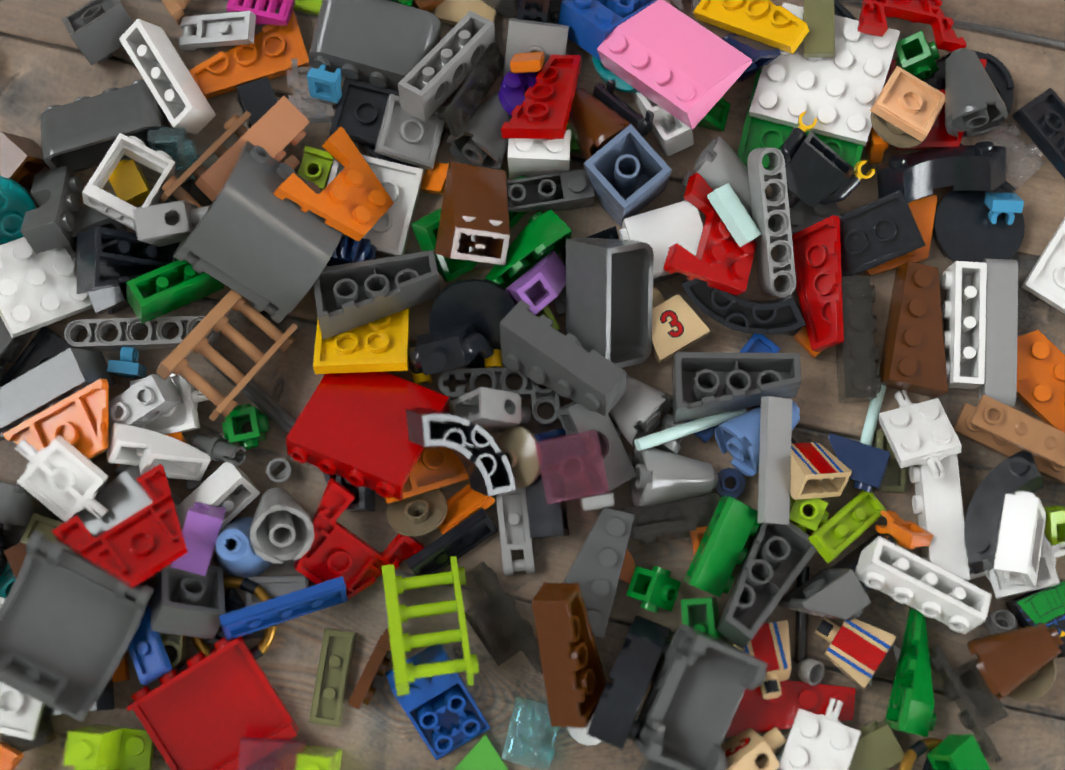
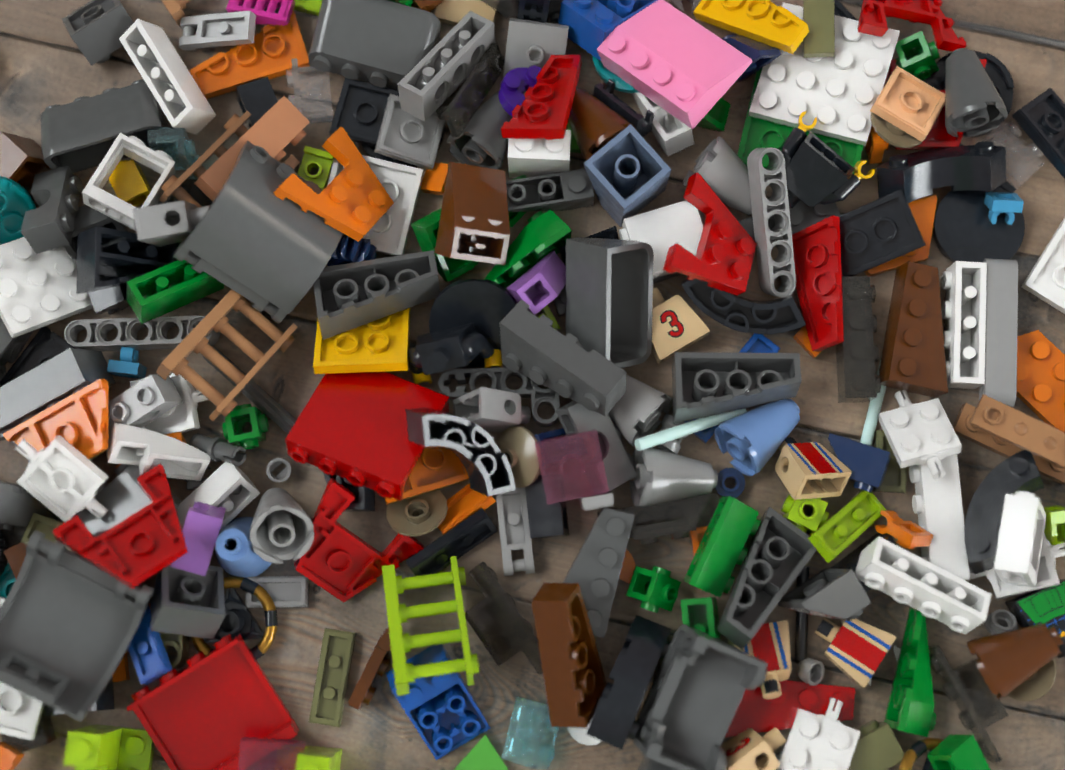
(283, 608): blue tile -> none
(325, 84): dark azure tile -> none
(527, 62): orange tile -> none
(733, 214): light aqua tile -> none
(775, 460): light grey tile -> none

